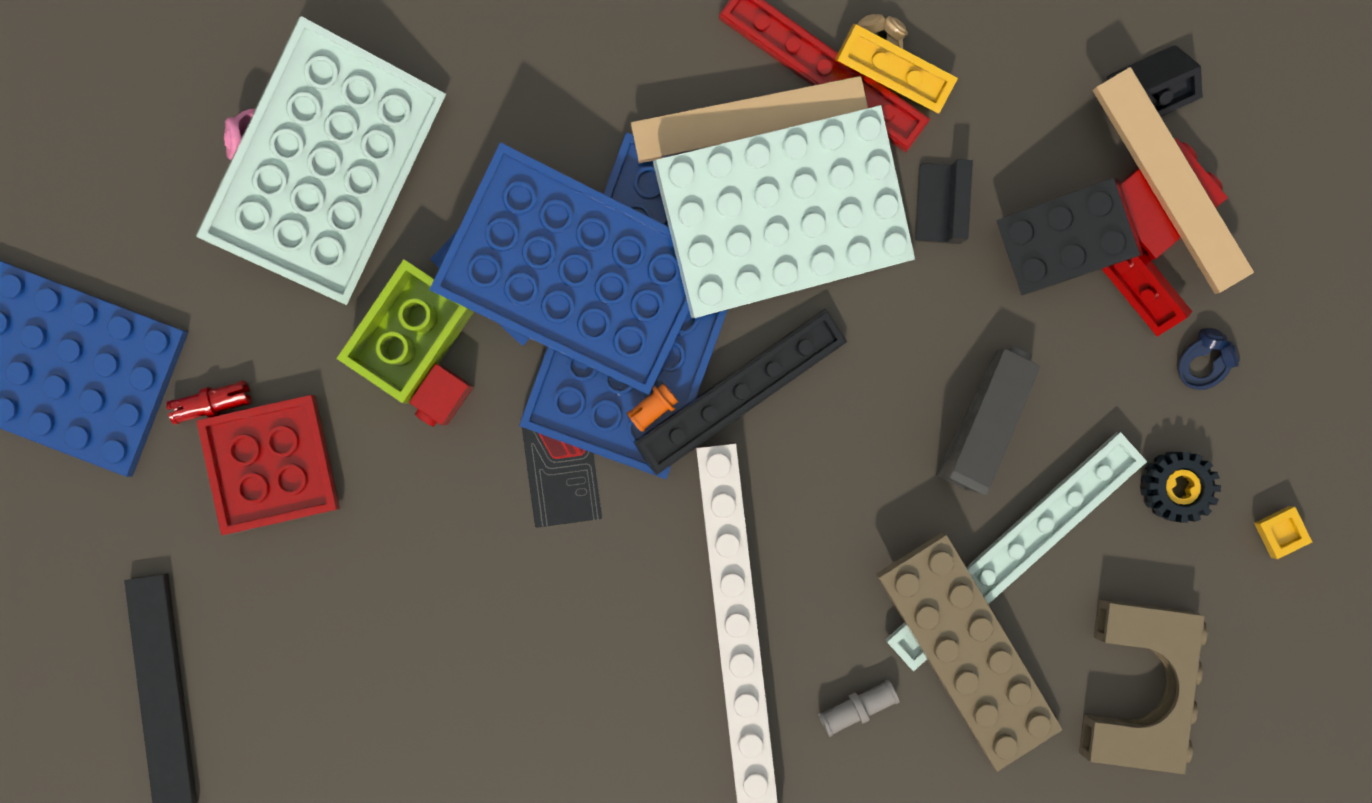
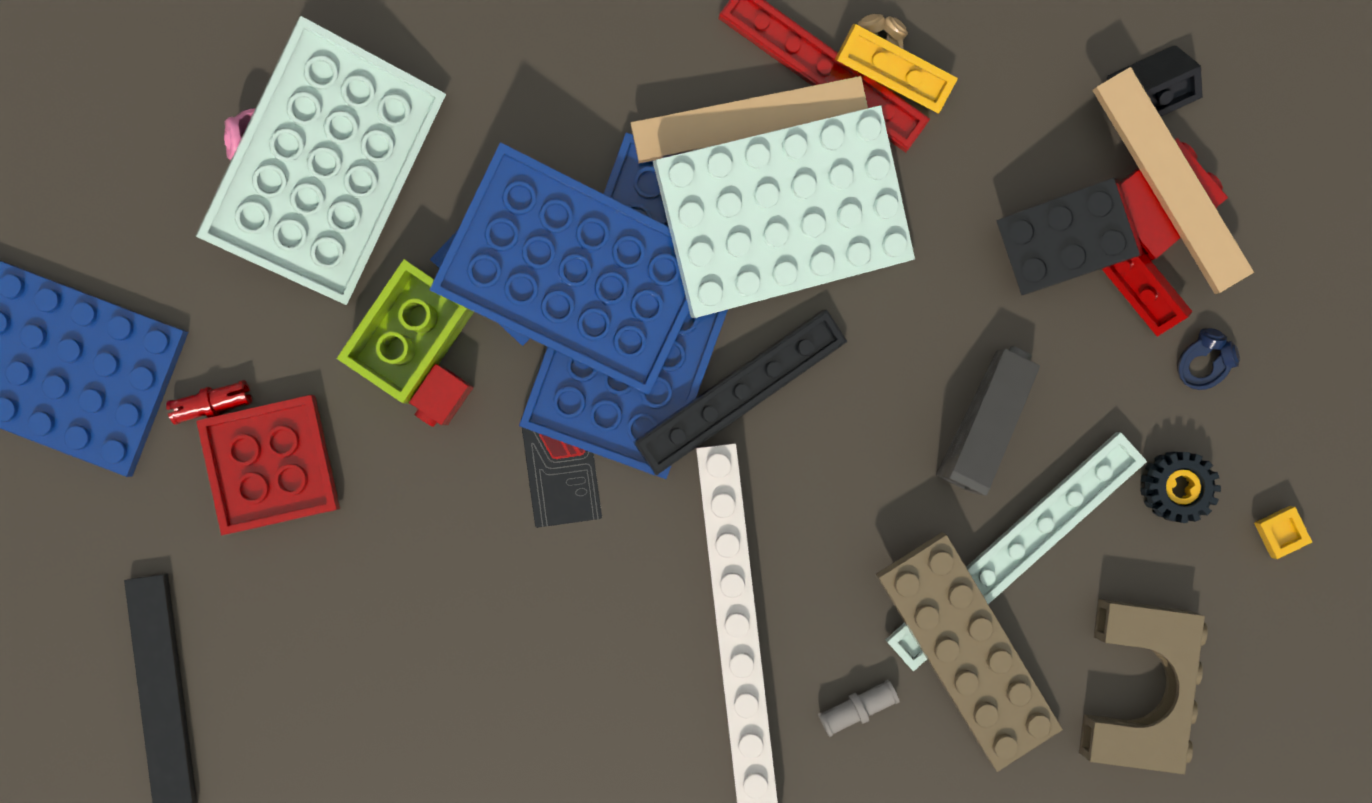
(652, 407): orange pin -> none
(944, 202): black panel -> none

